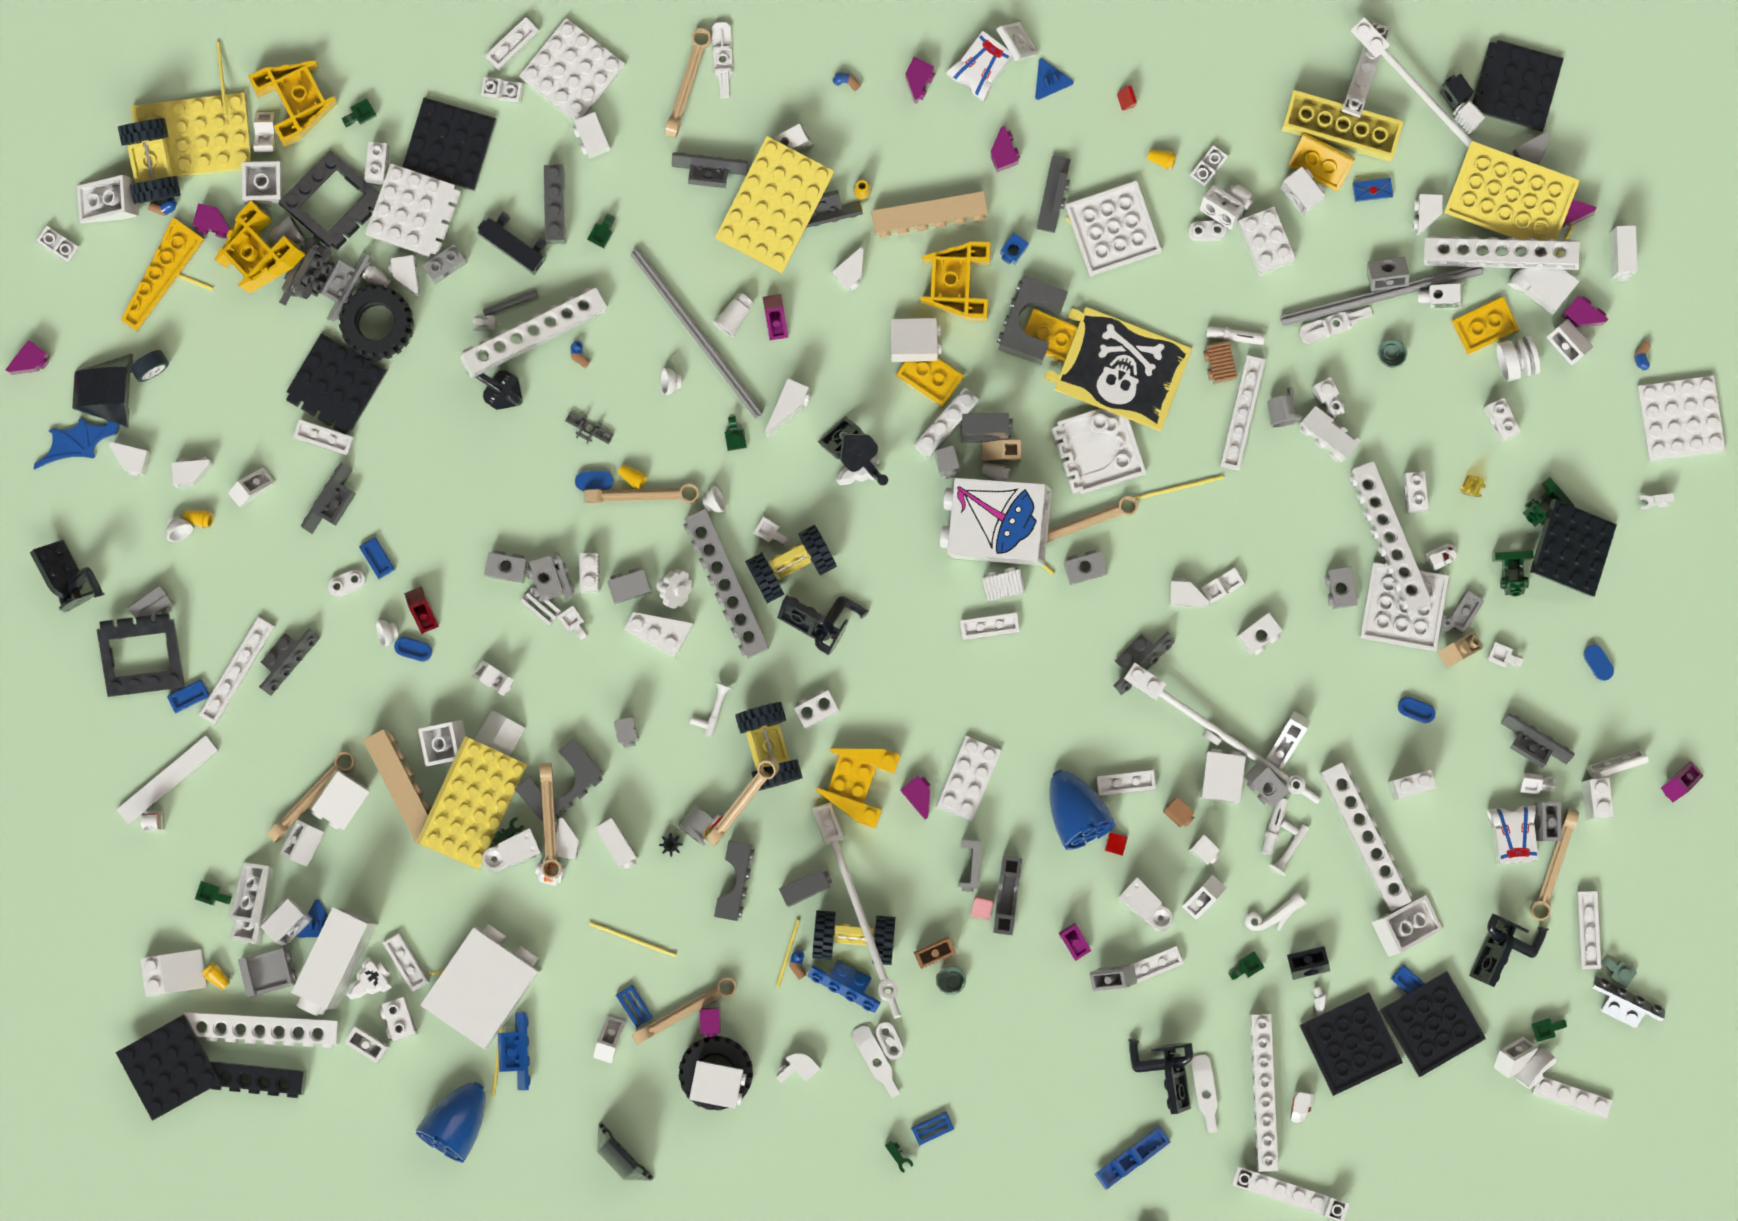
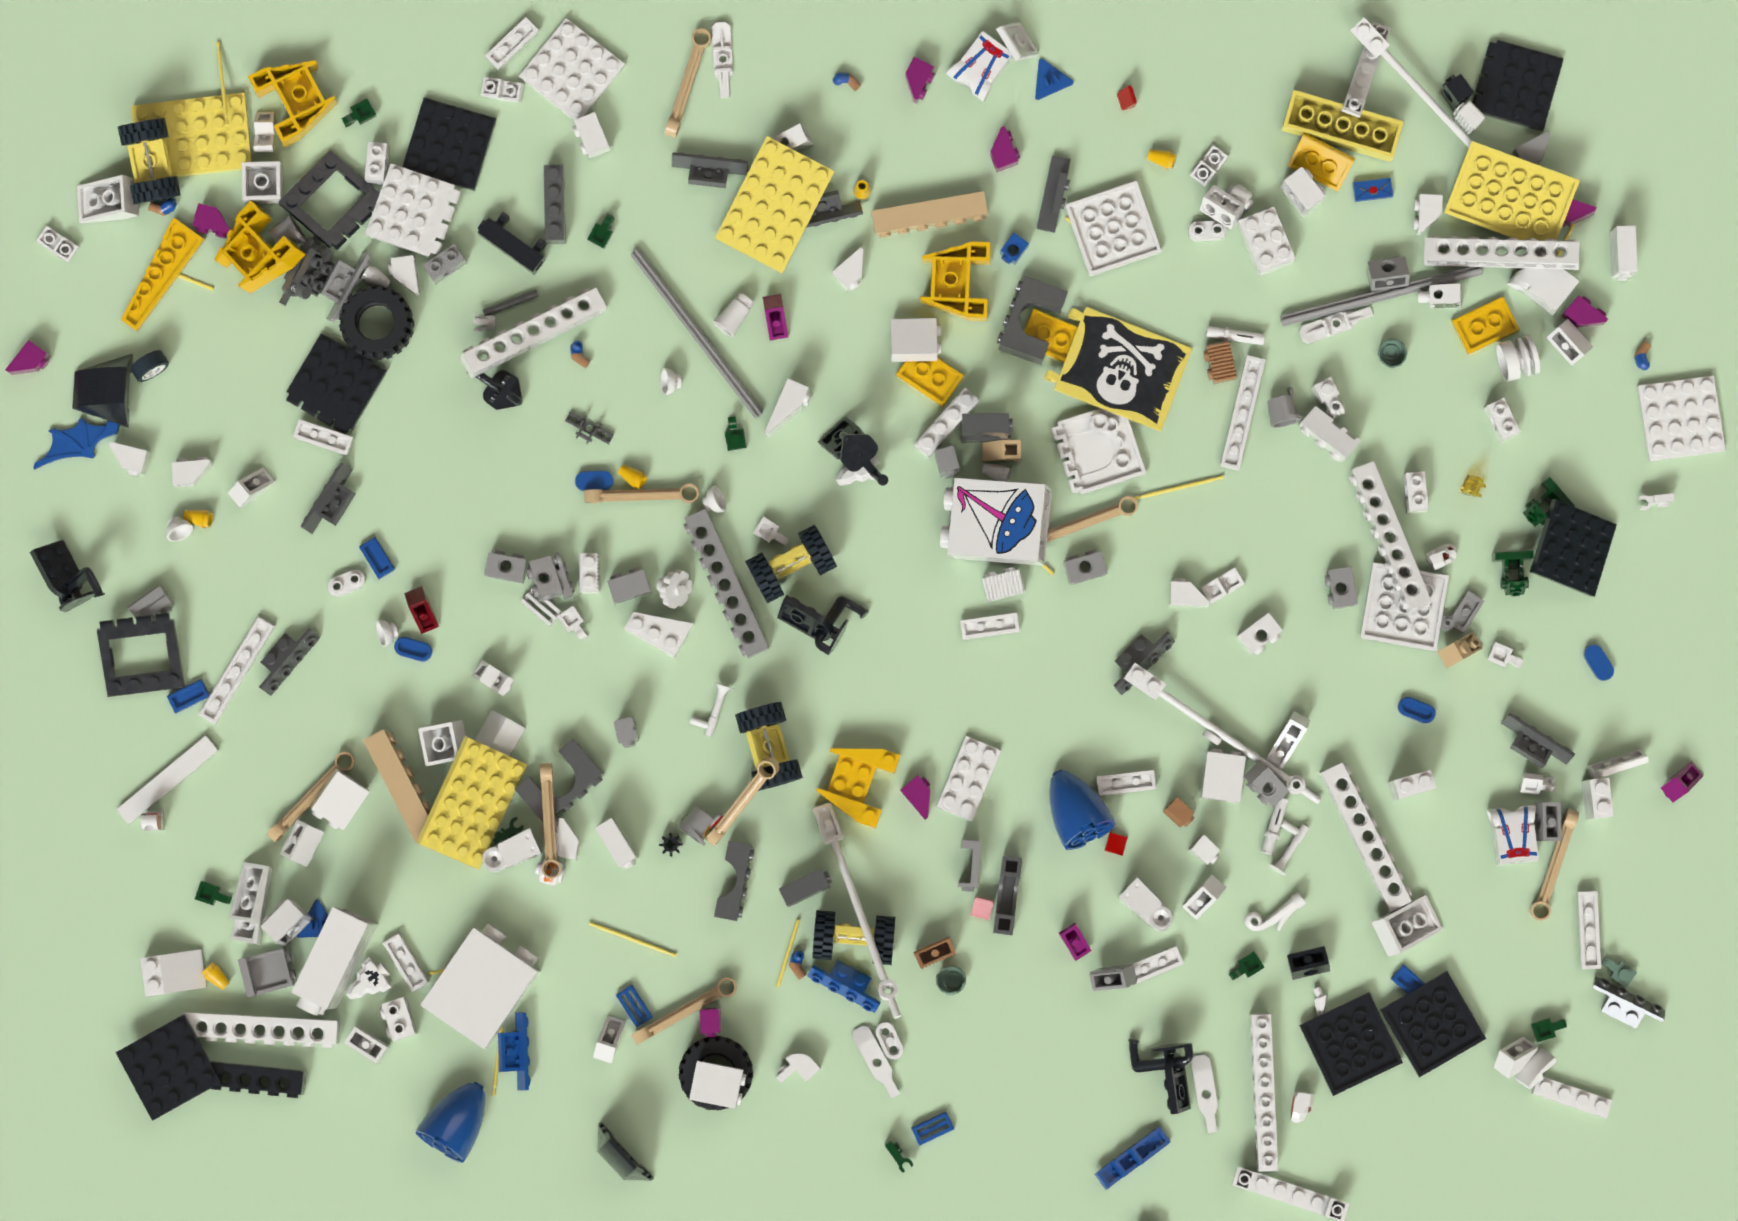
(818, 713): white brick -> none
(1498, 947): black plate -> none

